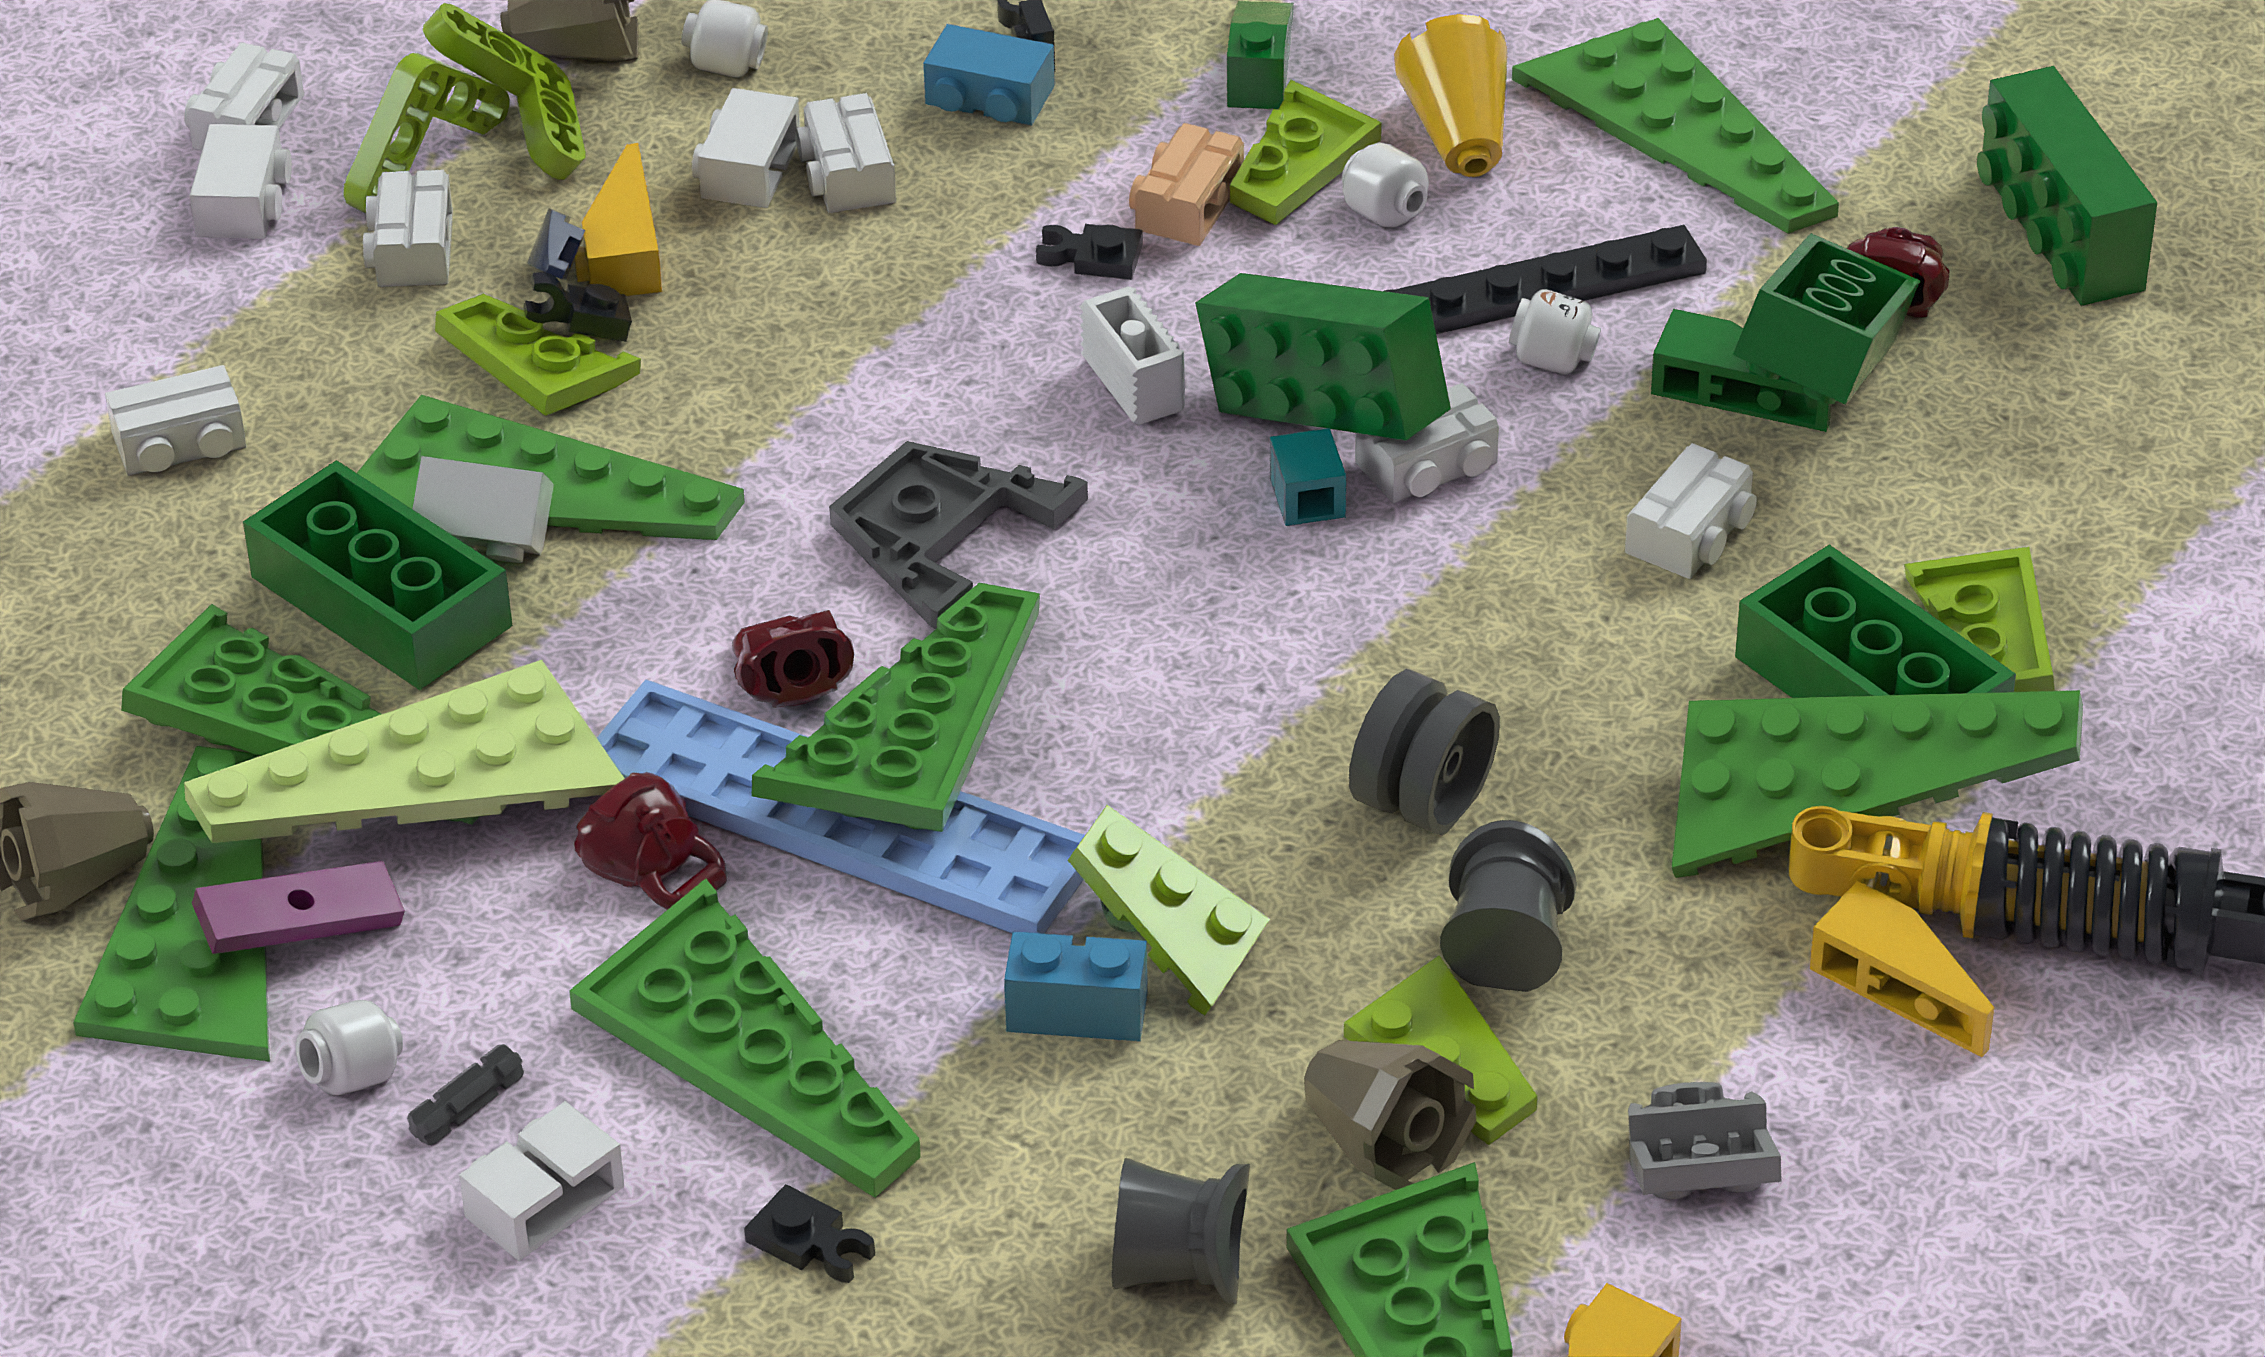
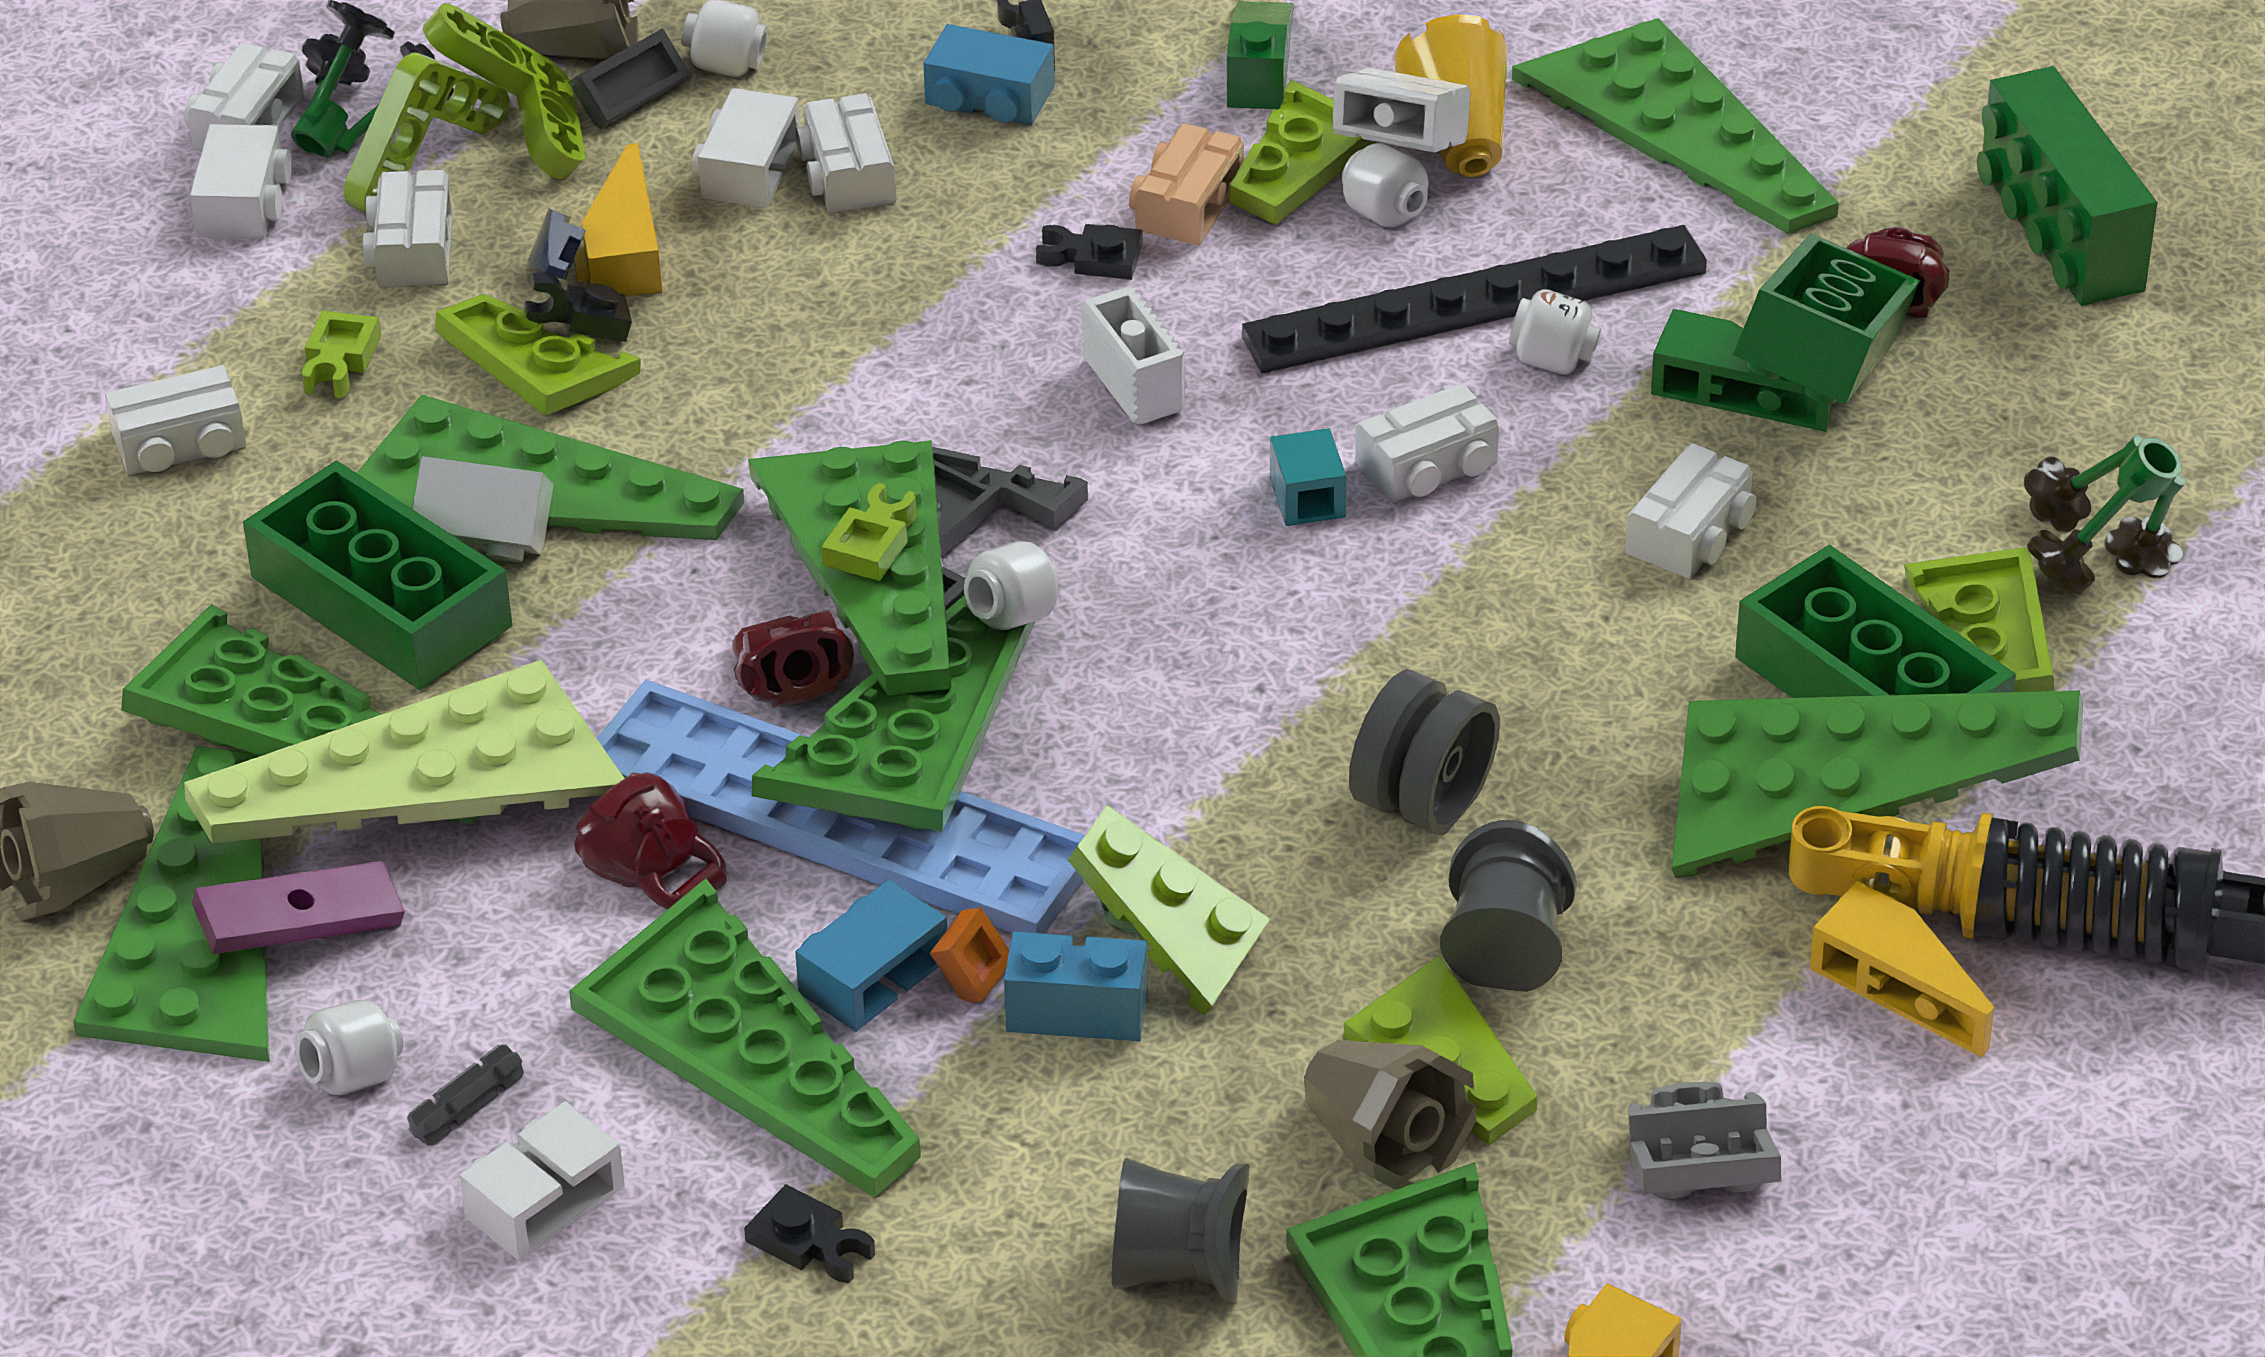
(337, 346): none -> lime plate
(341, 61): none -> plant
(630, 79): none -> dark grey tile
(871, 539): none -> lime plate
(876, 938): none -> dark azure piece
(903, 614): none -> bright green wing
(971, 955): none -> orange plate
(1011, 585): none -> white head
(1323, 355): green brick -> none
(1401, 109): none -> white brick
(2145, 546): none -> dark brown plant

